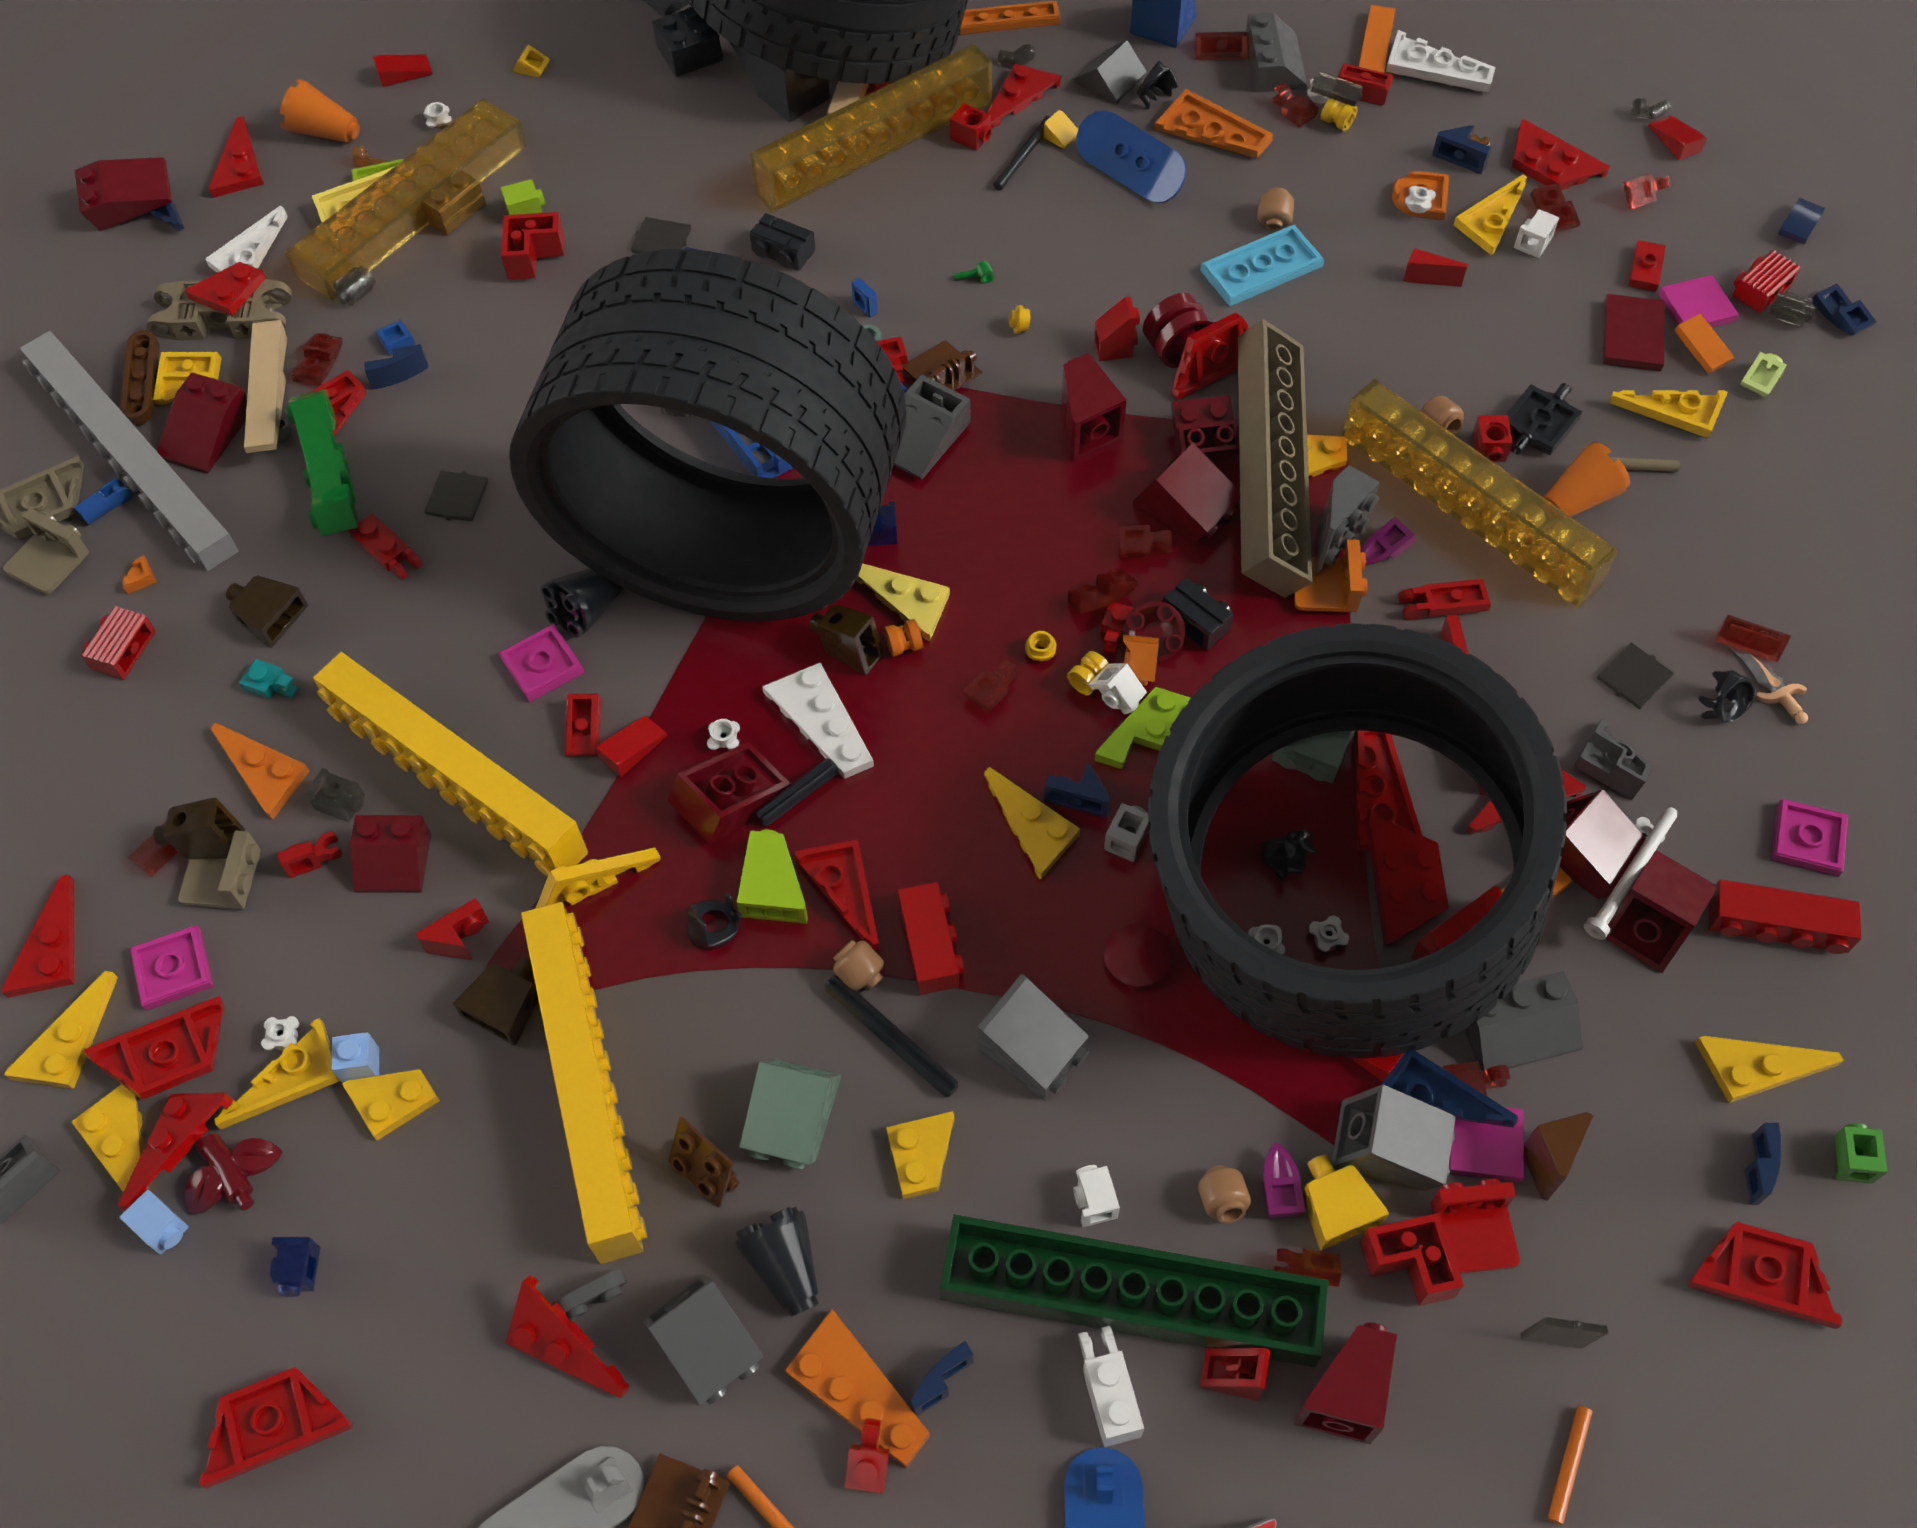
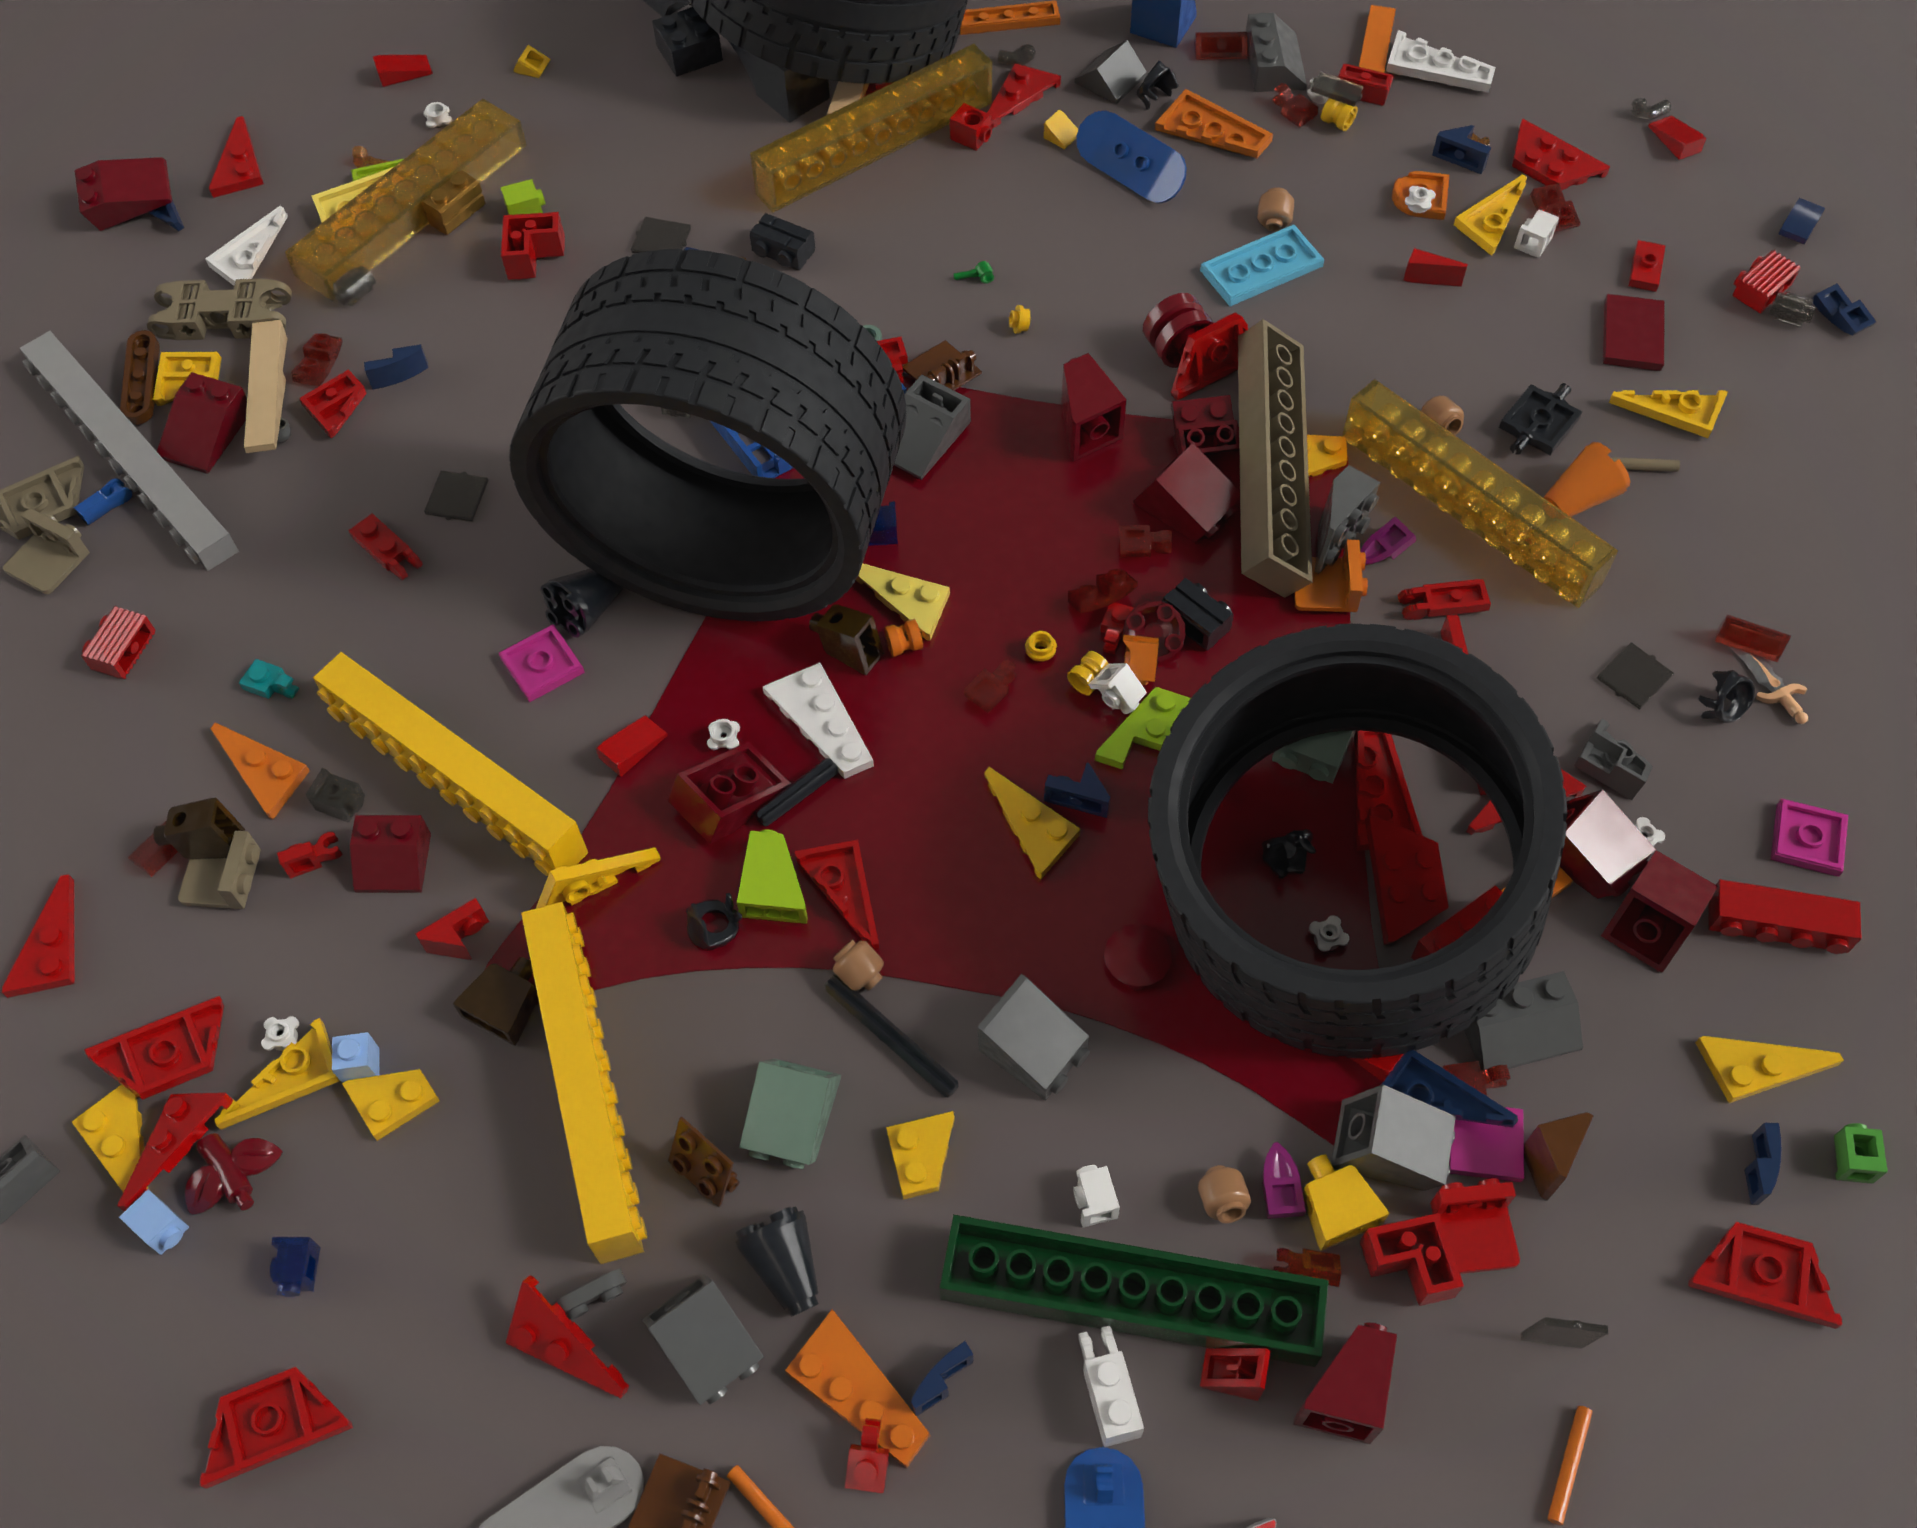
(59, 1051): yellow wing -> none
(138, 576): orange tile -> none
(171, 967): dark pink tile -> none
(228, 288): red wing -> none
(266, 607): dark brown torso -> none
(316, 115): orange cone -> none
(326, 463): green brick -> none
(395, 336): blue tile -> none
(582, 724): red slope -> none
(864, 297): blue tile -> none
(930, 938): red brick -> none
(1020, 156): black bar -> none
(1116, 331): red slope -> none
(1127, 832): light grey brick -> none
(1271, 933): white plate -> none
(1492, 437): red brick -> none
(1598, 925): white bar -> none
(1644, 188): clear red plate -> none
(1699, 296): dark pink tile -> none
(1704, 343): orange tile -> none
(1764, 374): yellowish green bracket -> none

